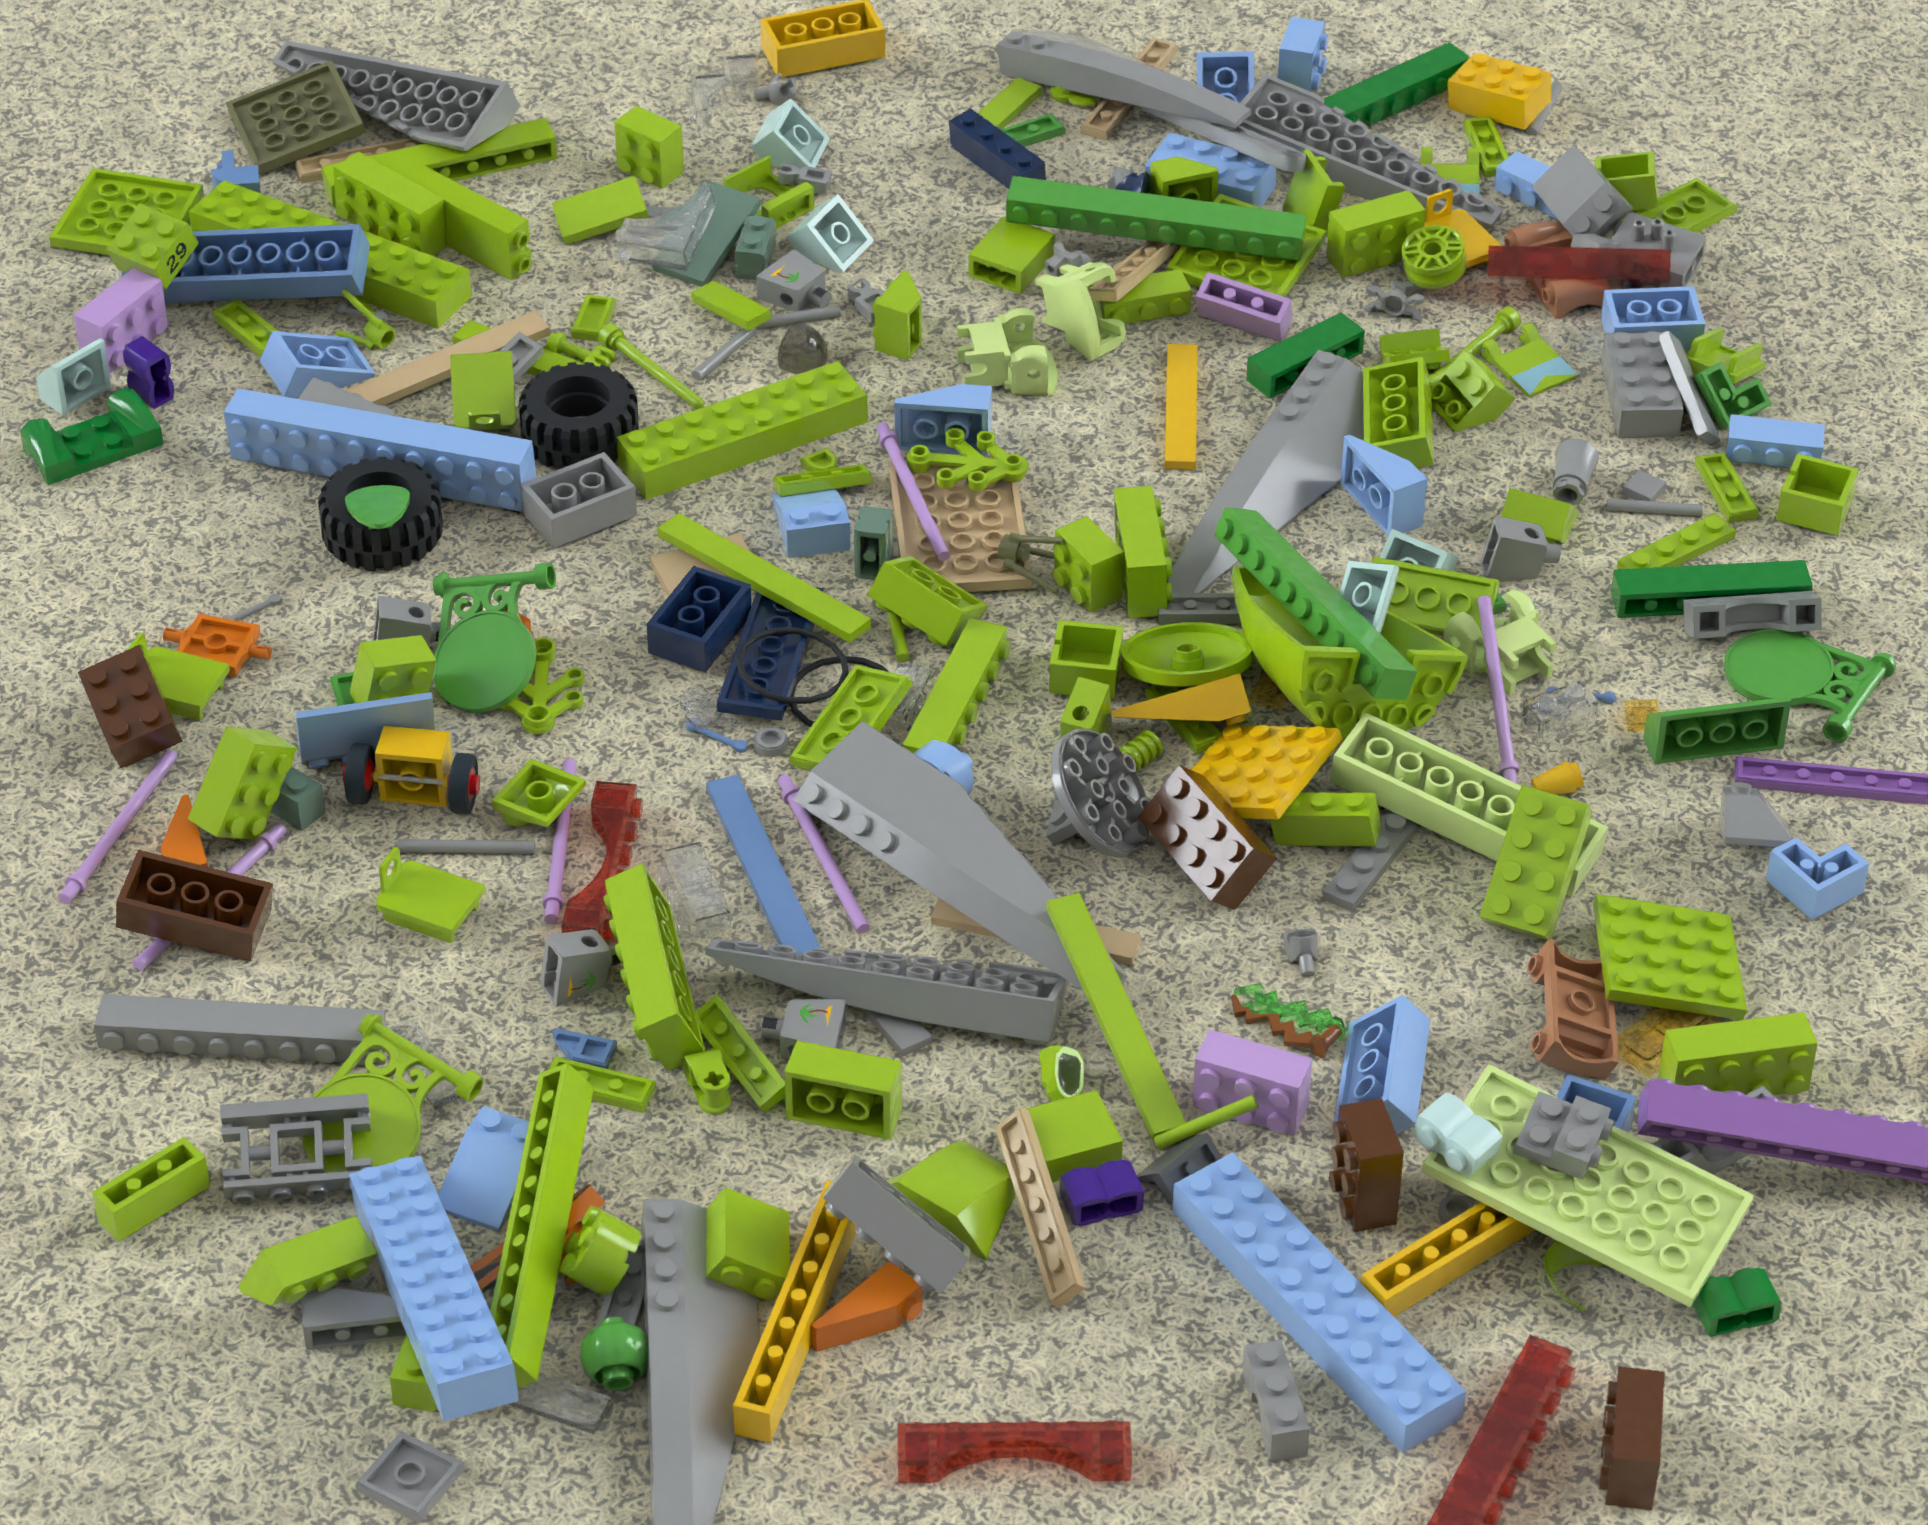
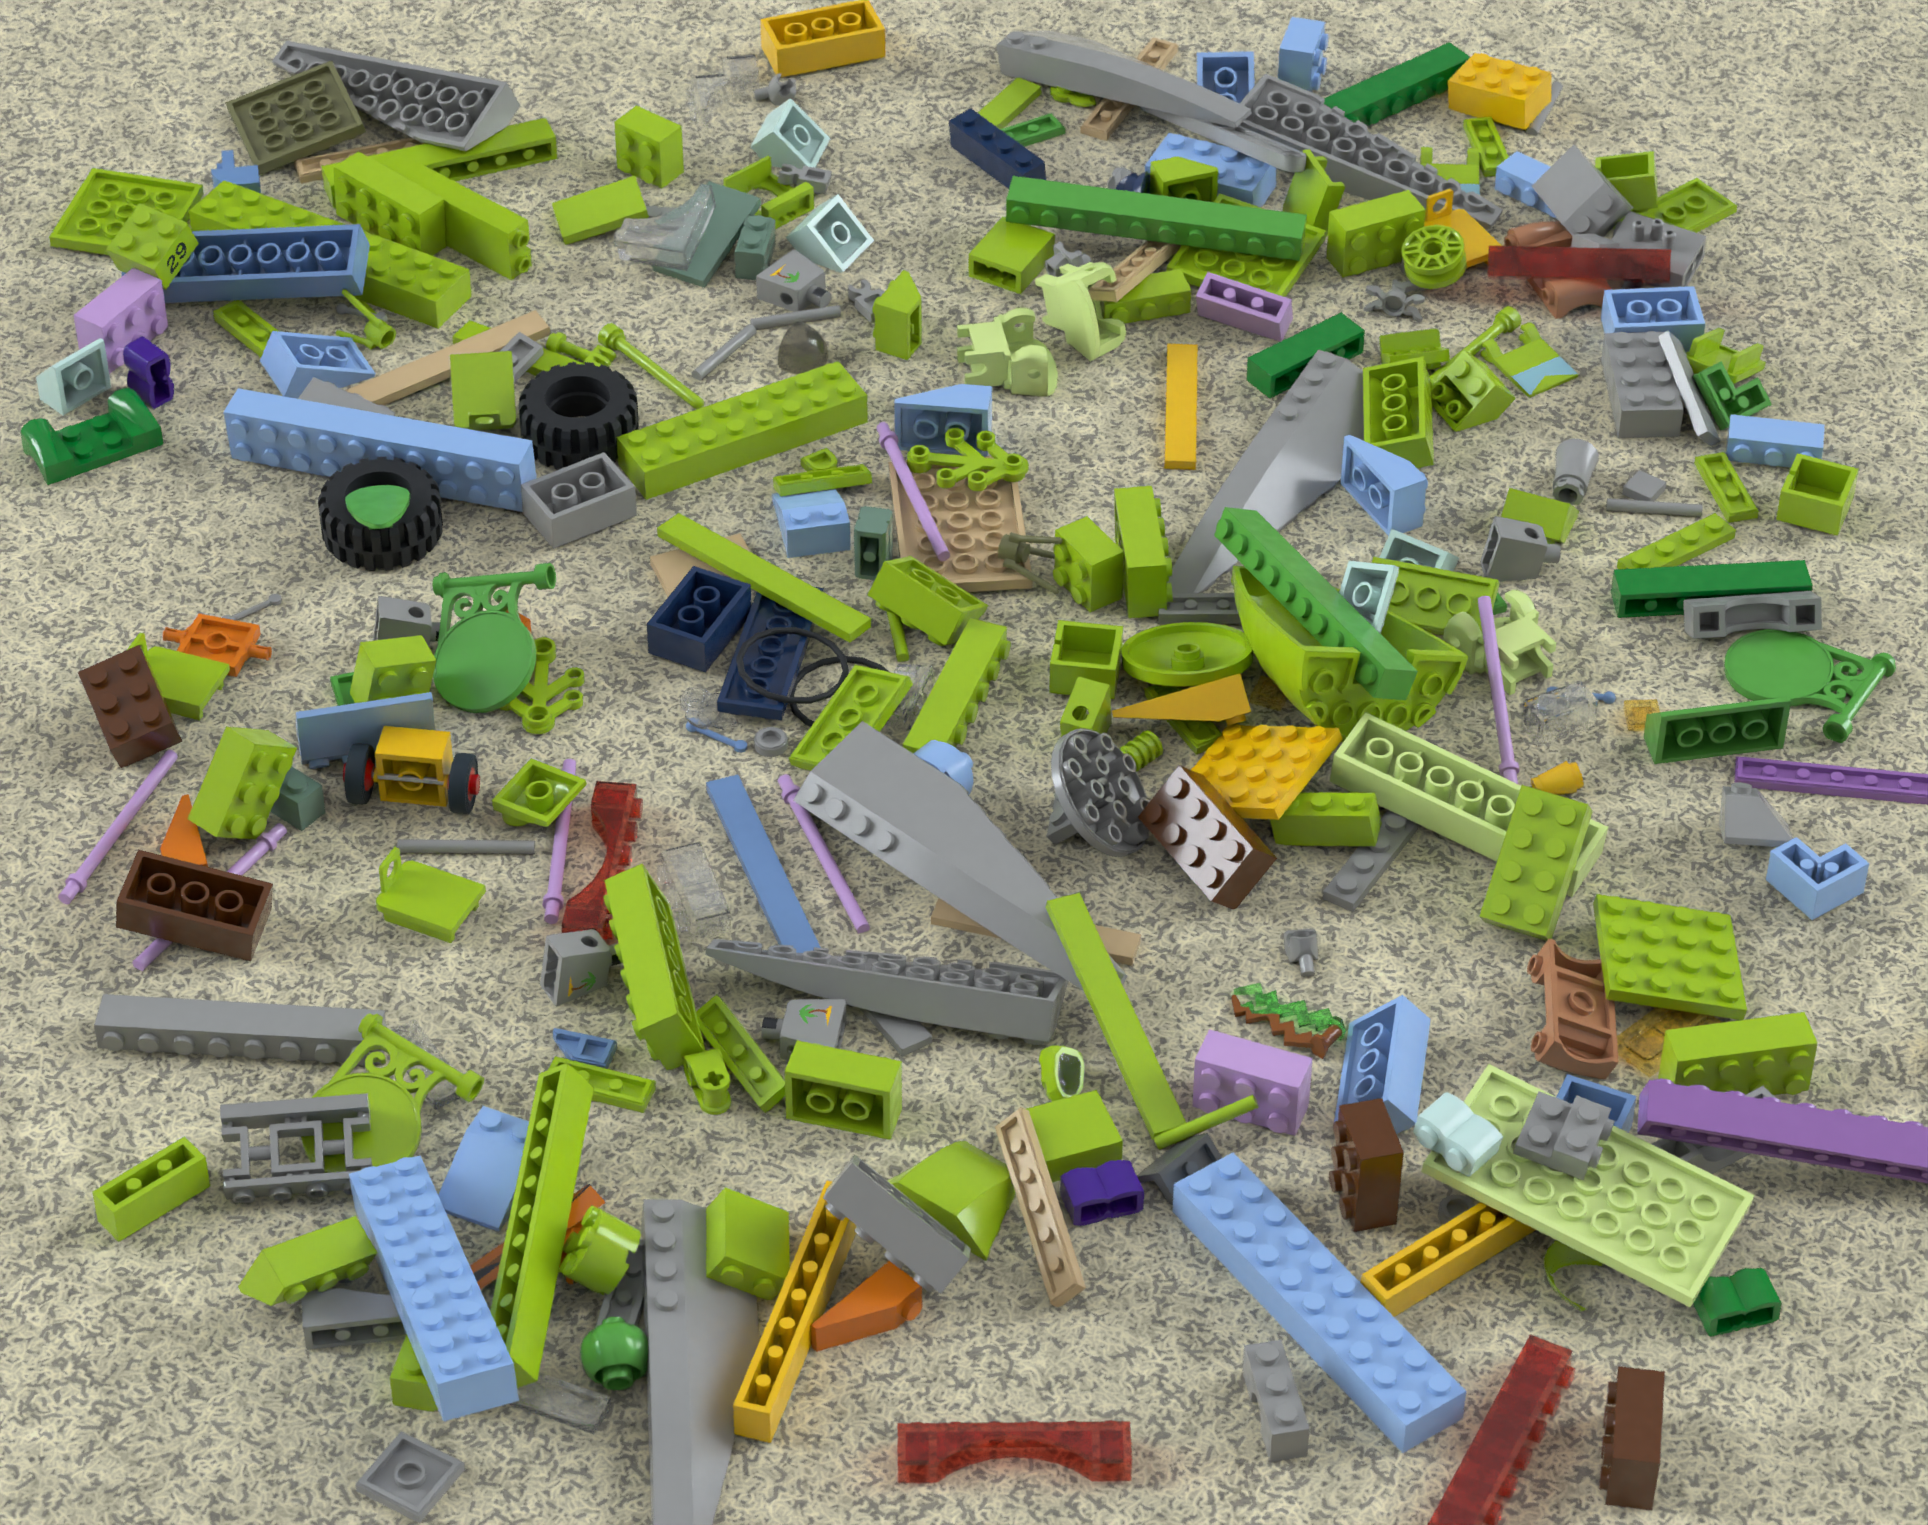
(592, 317): lime tile -> none
(731, 305): lime tile -> none

